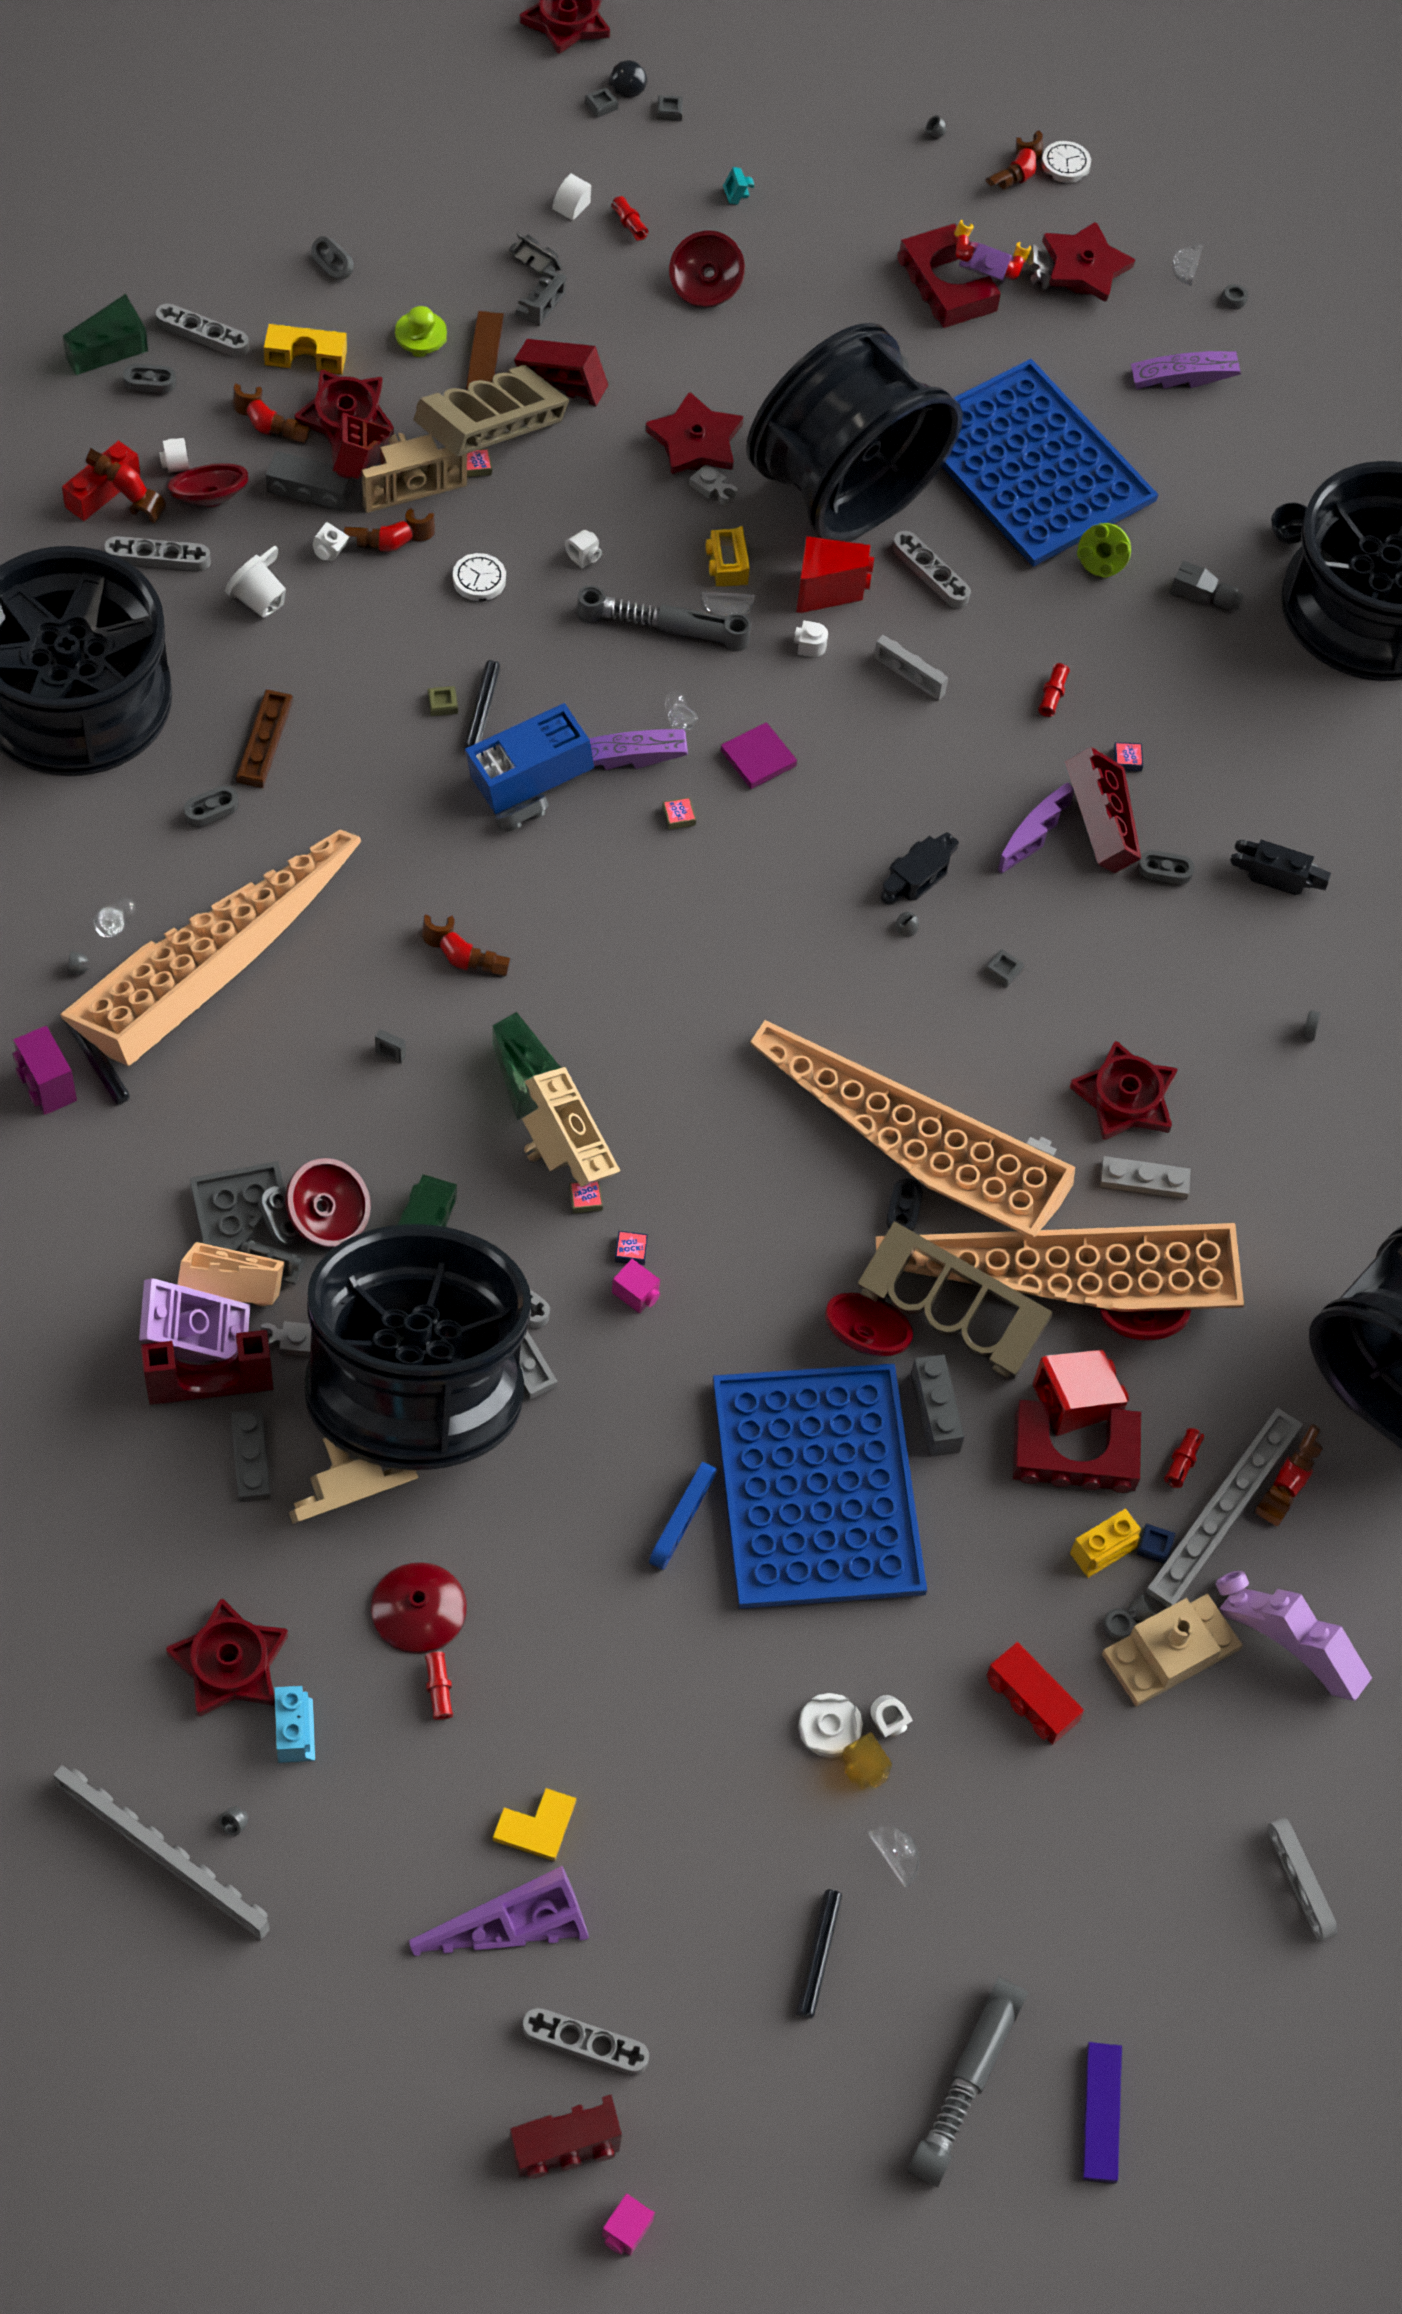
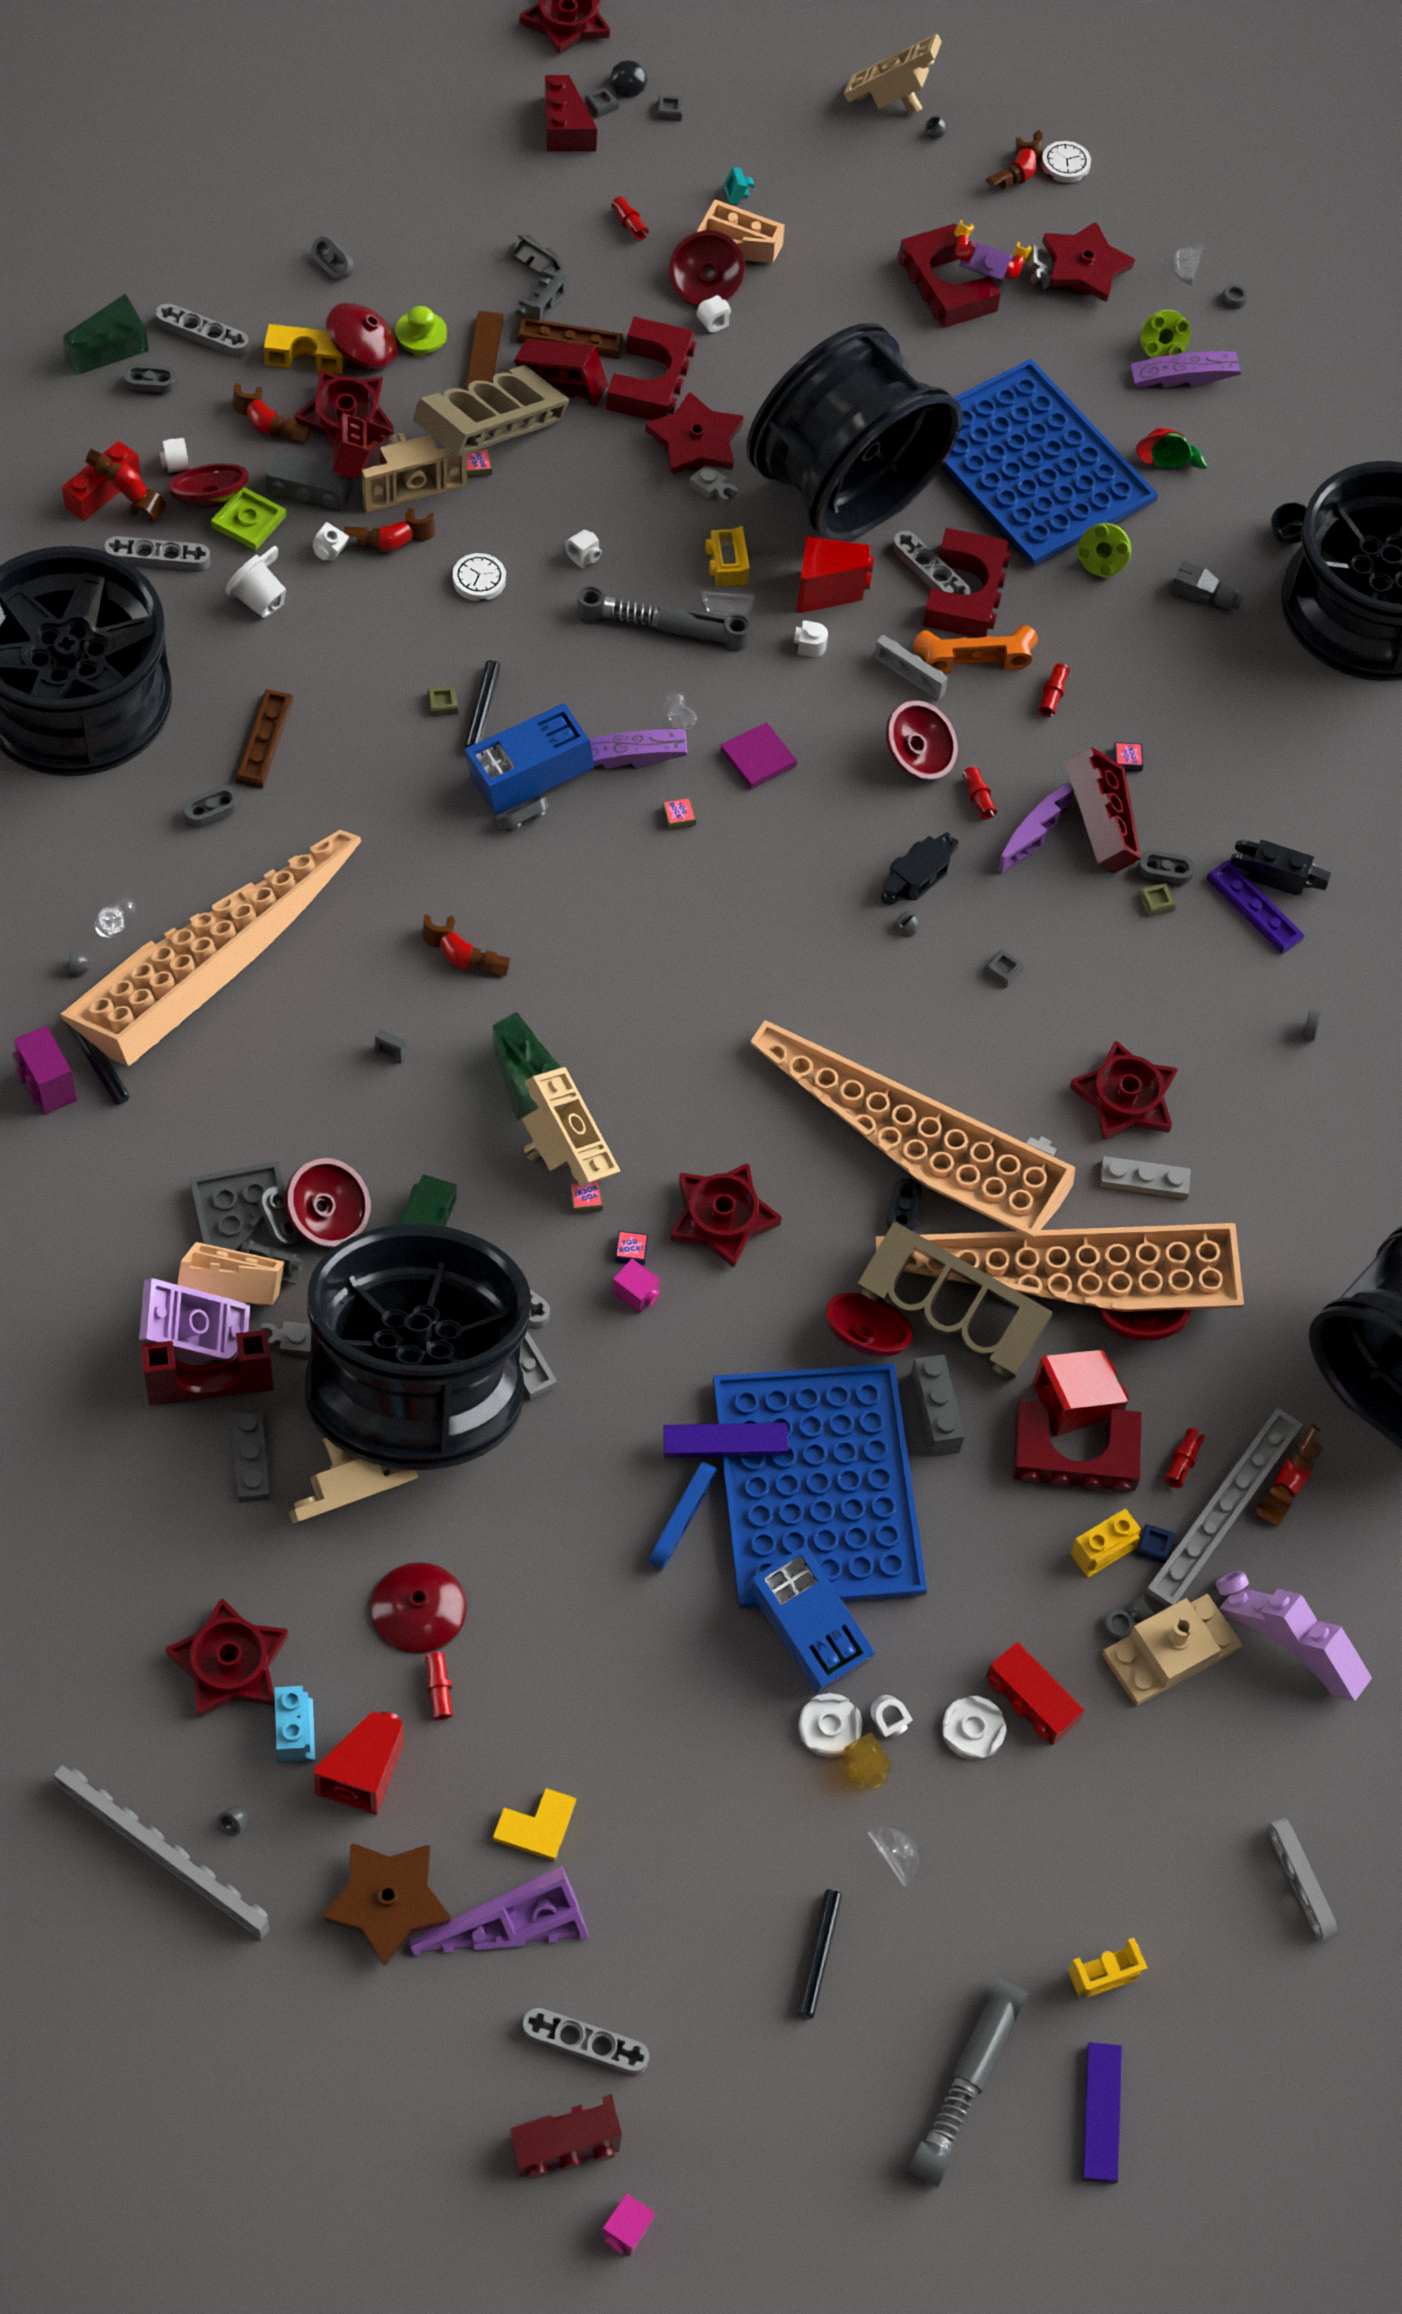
(248, 518): none -> lime plate
(362, 335): none -> dark red dish
(362, 1763): none -> red slope
(393, 1921): none -> reddish brown plate
(566, 117): none -> dark red wedge
(572, 197): white brick -> none
(606, 342): none -> reddish brown tile
(656, 396): none -> dark red arch
(714, 314): none -> white plate
(722, 1212): none -> dark red plate
(725, 1440): none -> dark purple tile
(755, 235): none -> light nougat wedge
(811, 1619): none -> blue piece
(896, 76): none -> tan brick
(921, 740): none -> dark red dish
(972, 612): none -> dark red arch
(973, 1728): none -> white tile
(979, 793): none -> red pin
(1011, 650): none -> orange plate
(1107, 1971): none -> yellow window
(1157, 900): none -> olive tile
(1165, 334): none -> lime plate
(1169, 449): none -> green hair
(1255, 907): none -> dark purple tile

